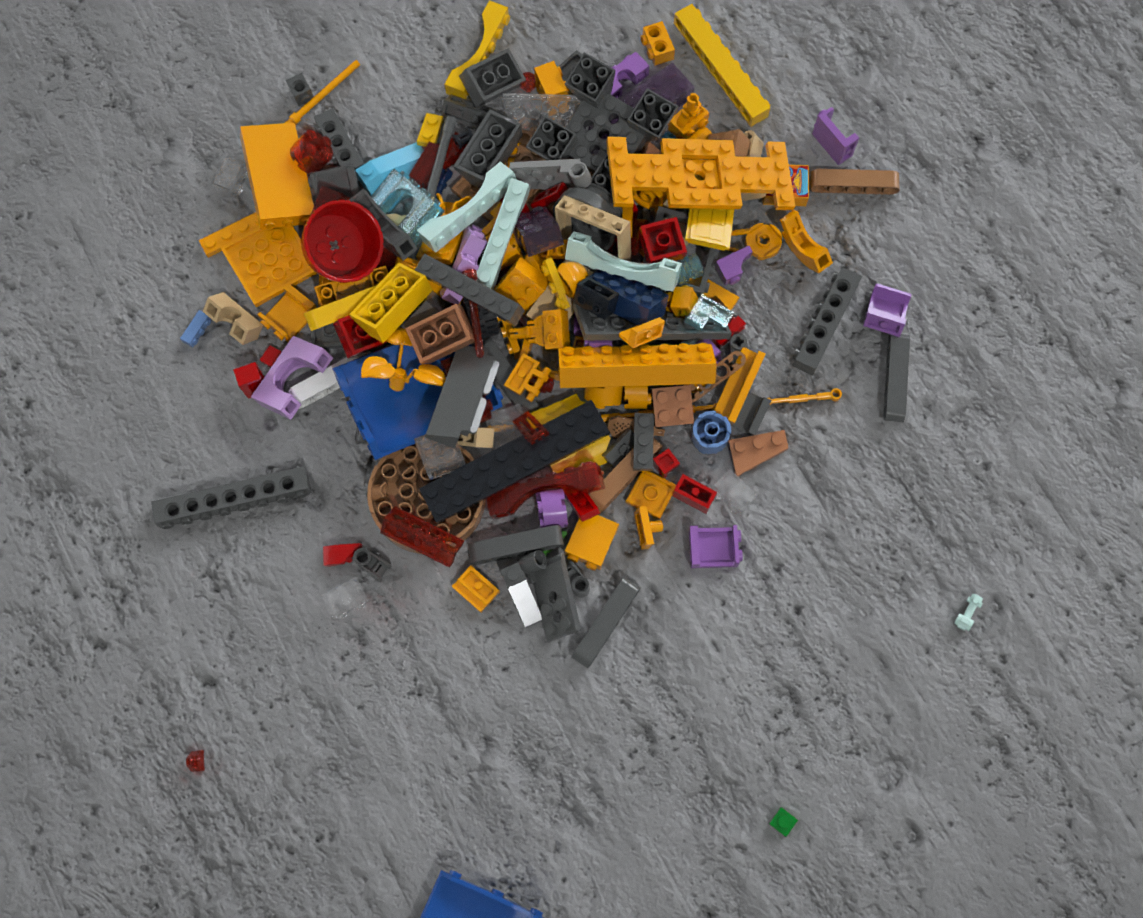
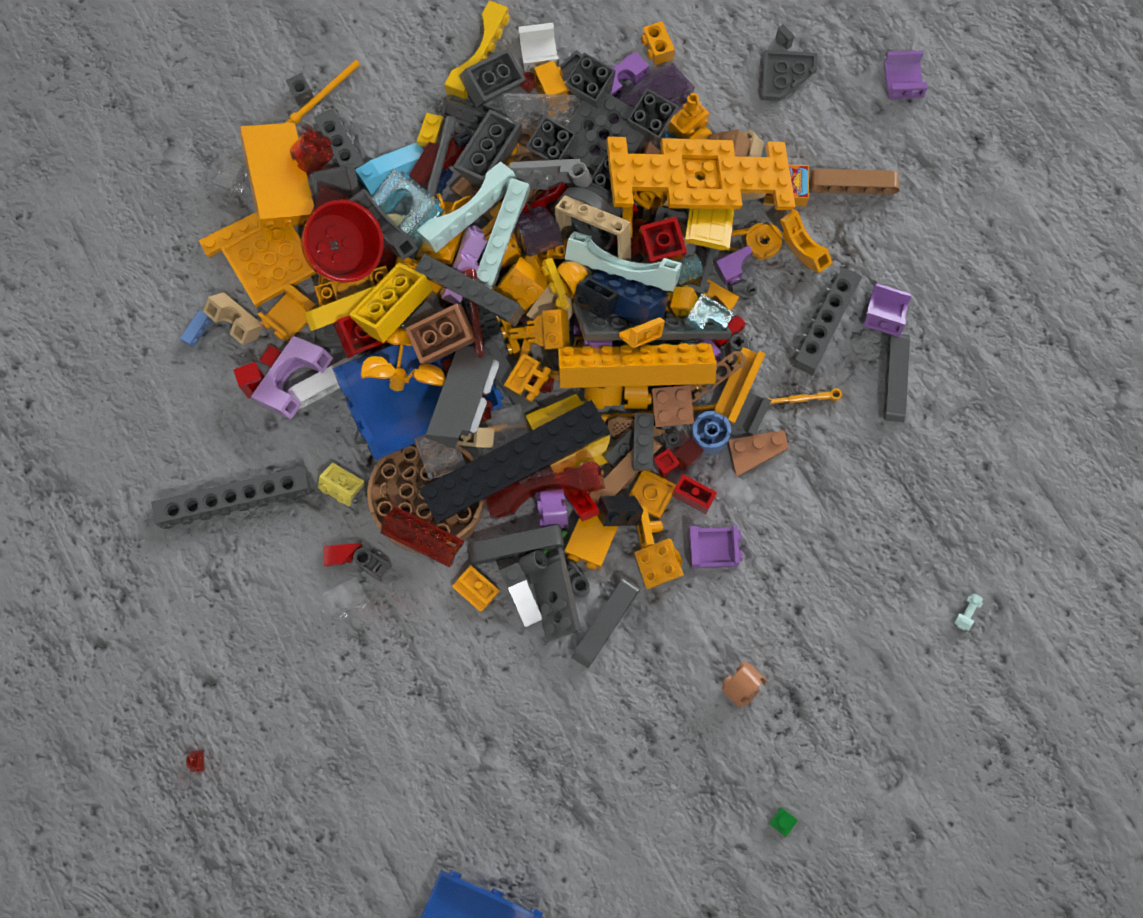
(340, 484): none -> light yellow bracket
(536, 435): clear red tile -> none
(537, 45): none -> white panel
(619, 510): none -> black brick
(659, 563): none -> light orange plate
(673, 435): none -> dark grey plate
(688, 454): none -> clear red brick
(722, 65): yellow brick -> none
(743, 287): none -> dark grey arm
(743, 685): none -> nougat brick
(784, 37): none -> dark grey plate
(785, 72): none -> dark grey plate
(832, 139): medium lavender panel -> none
(904, 75): none -> medium lavender panel

